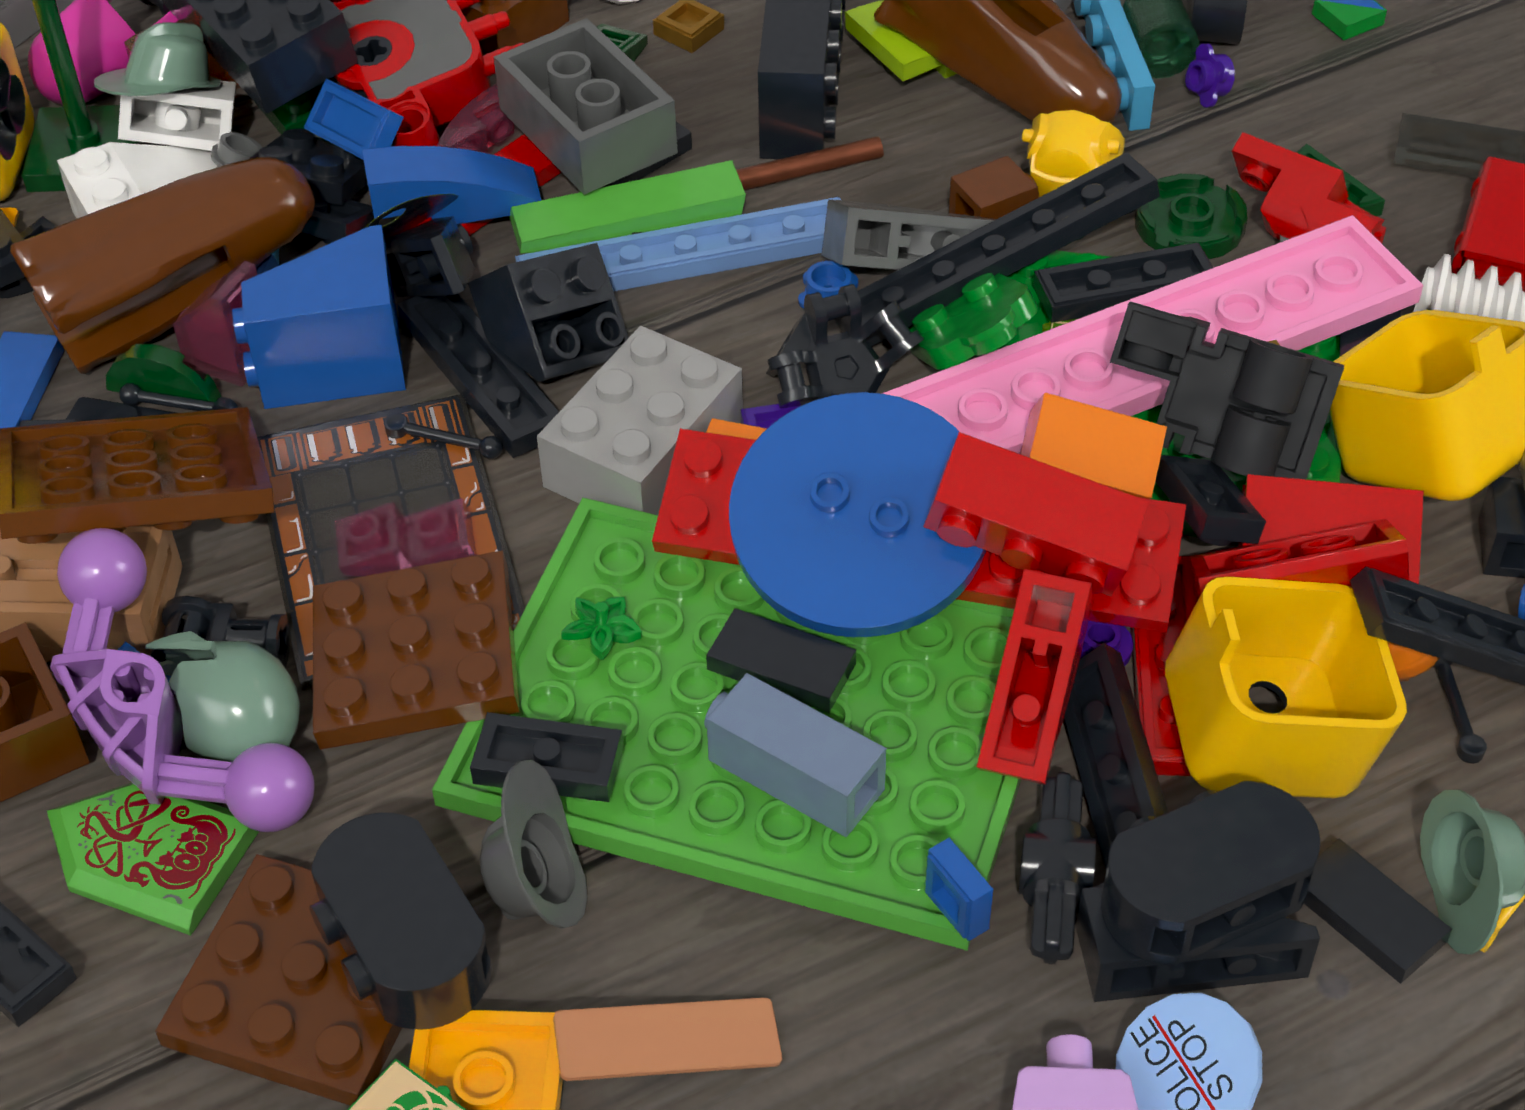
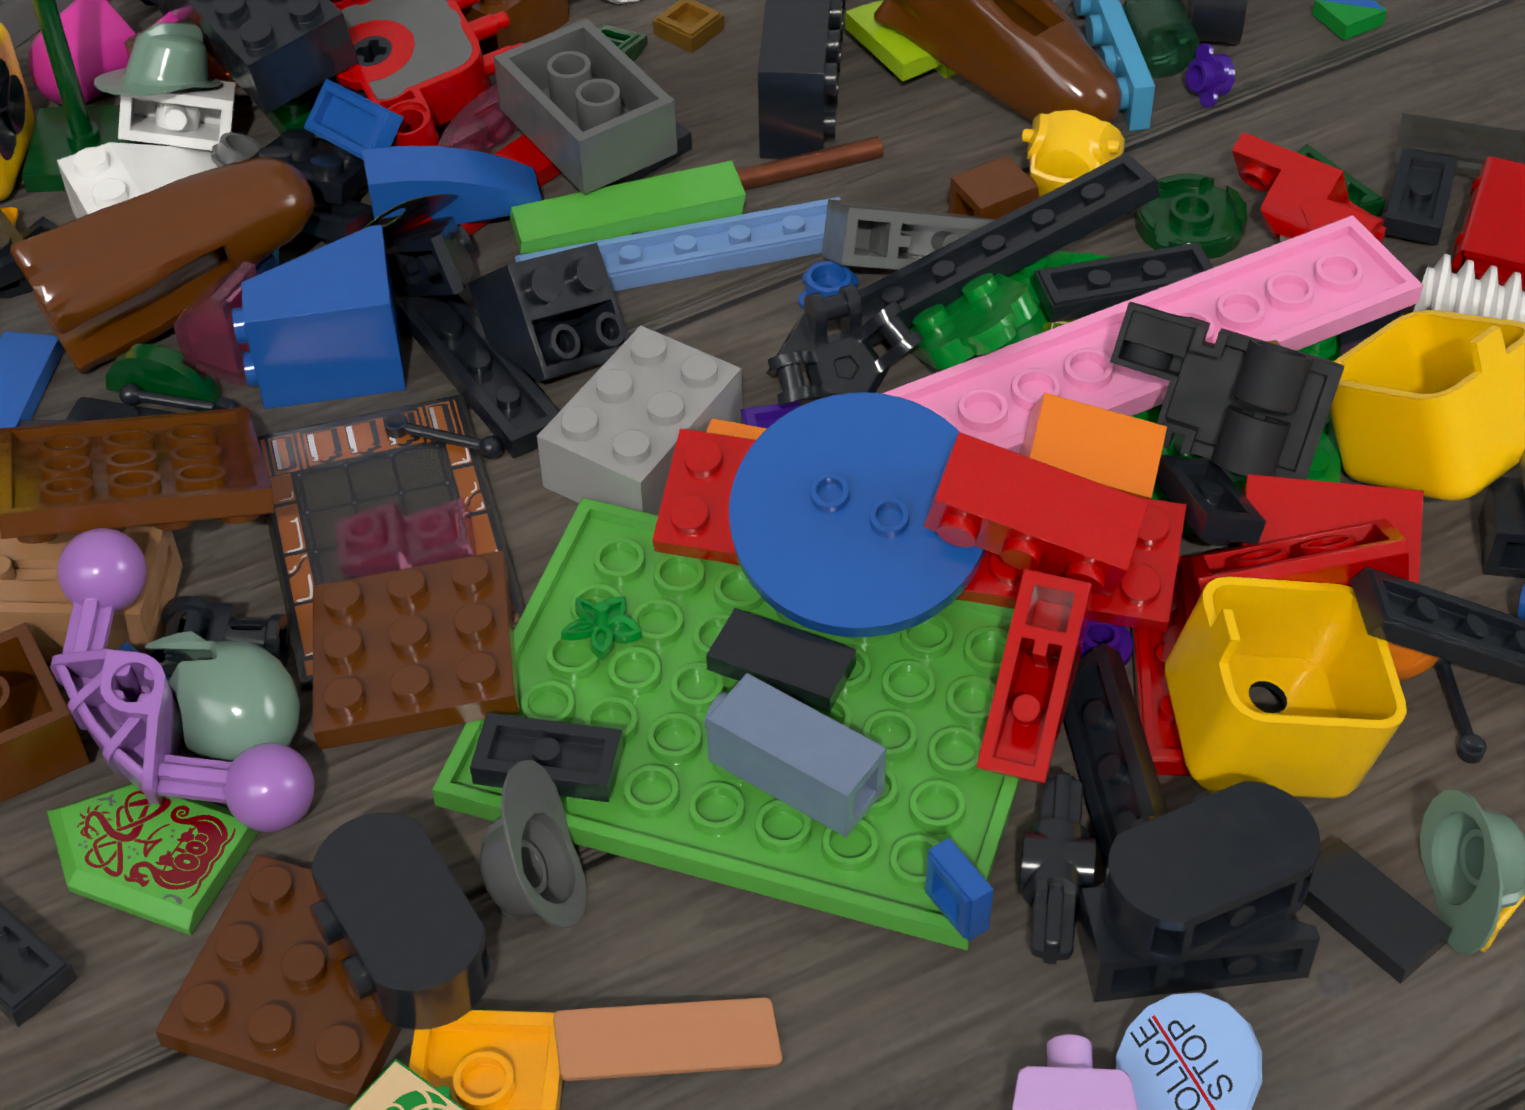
(1420, 196): none -> black plate

